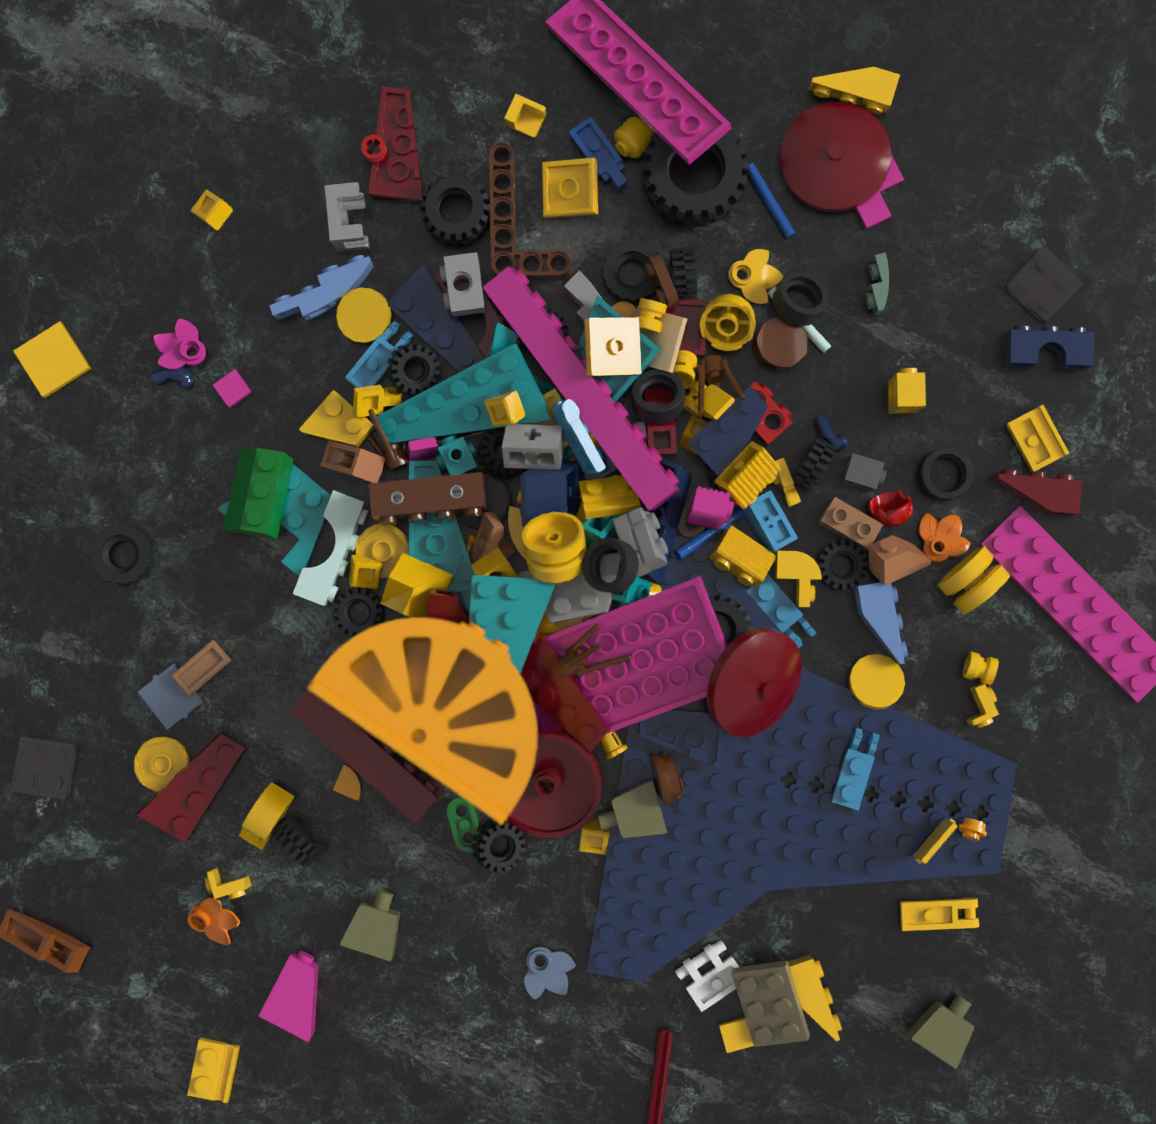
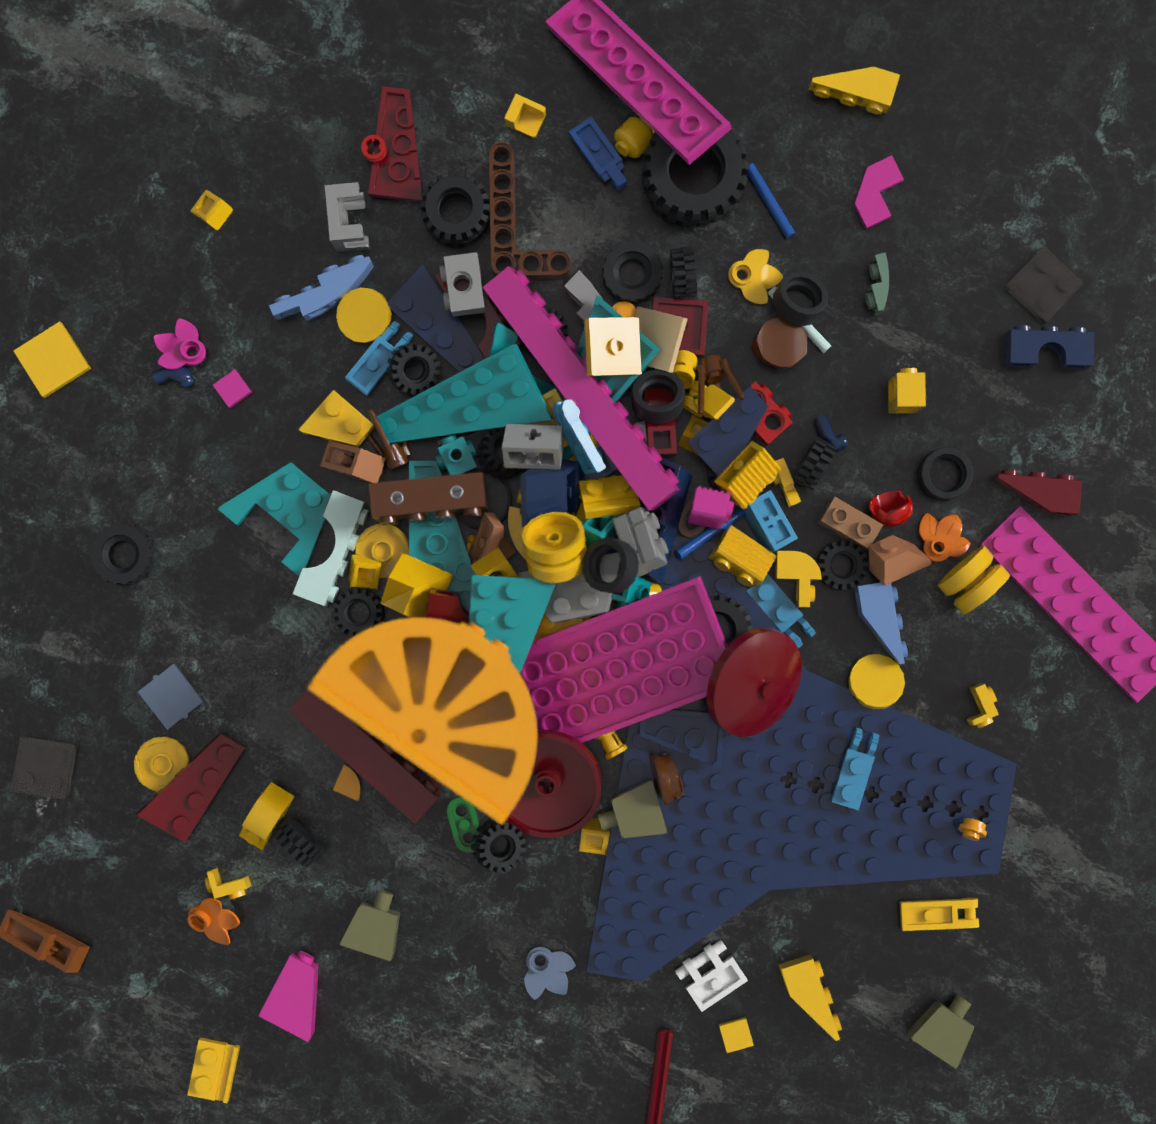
(201, 668): medium nougat tile -> none
(258, 493): green slope -> none
(374, 398): yellow plate -> none
(422, 448): dark pink tile -> none
(505, 409): yellow slope -> none
(561, 696): dark red wing -> none
(570, 188): yellow plate -> none
(575, 660): reddish brown plant -> none
(651, 314): yellow wheel -> none
(666, 291): reddish brown plate -> none
(728, 322): yellow cylinder -> none
(770, 1003): dark tan plate -> none
(835, 157): dark red dish -> none
(864, 472): dark grey brick -> none
(935, 840): yellow piece -> none
(977, 667): yellow wheel -> none
(1037, 438): yellow plate -> none

